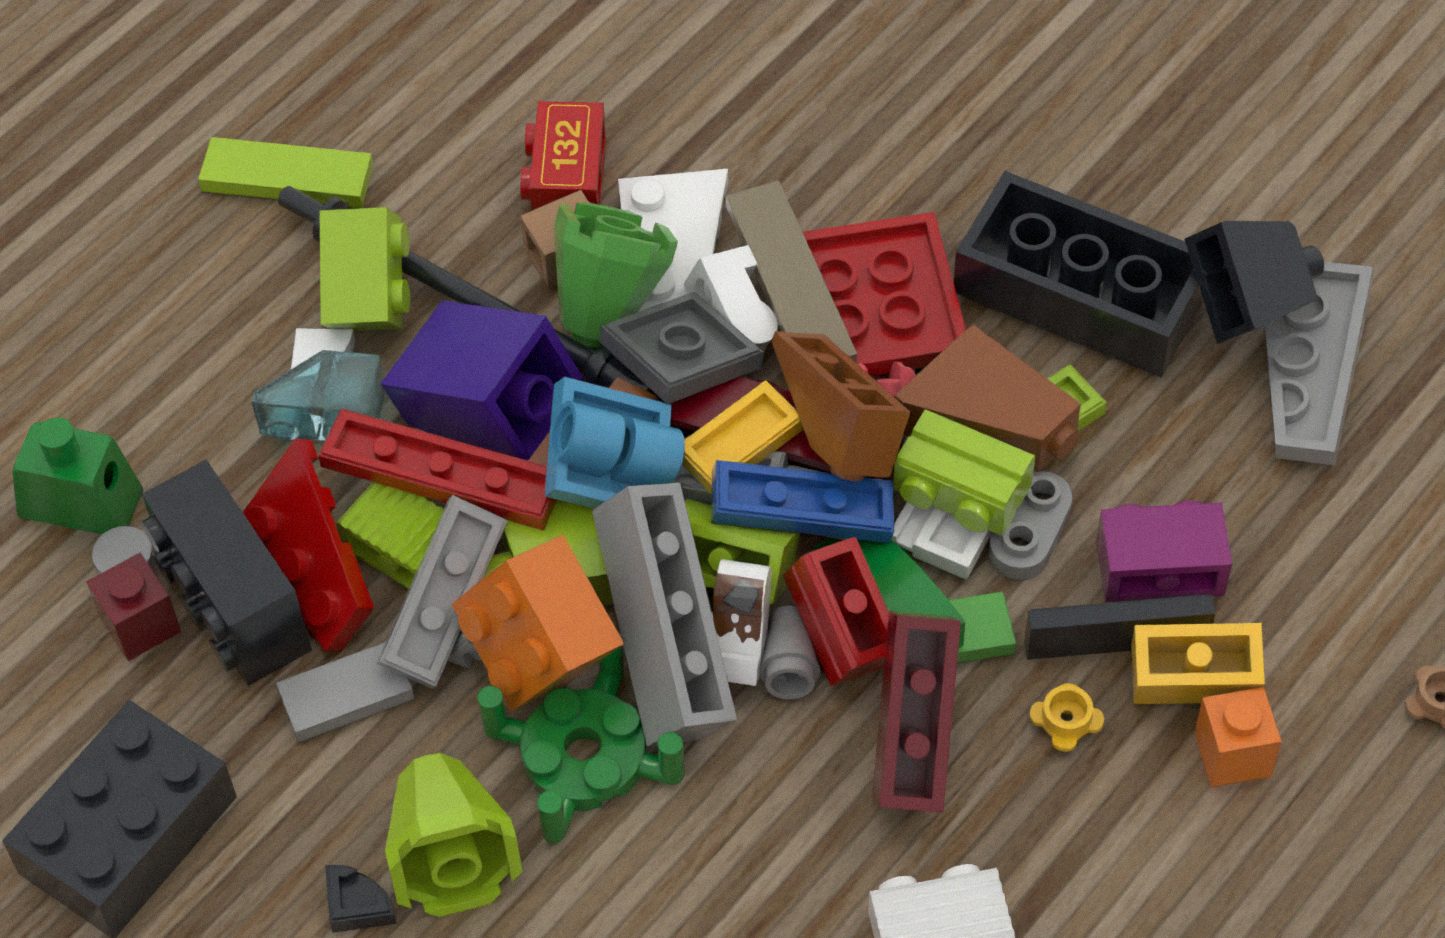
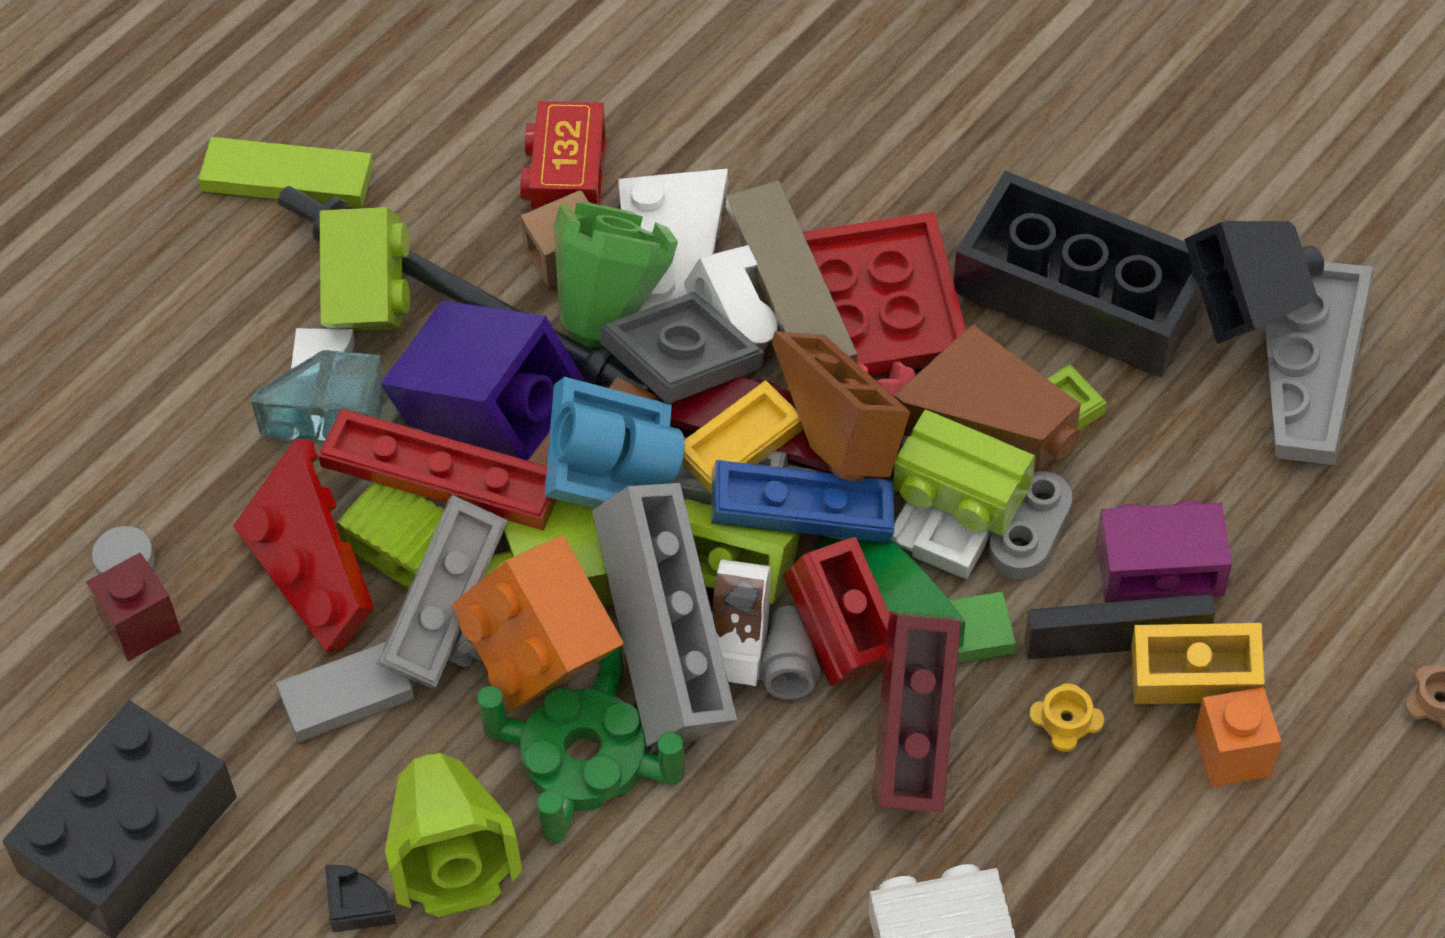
(74, 479): green torso -> none
(224, 574): black brick -> none

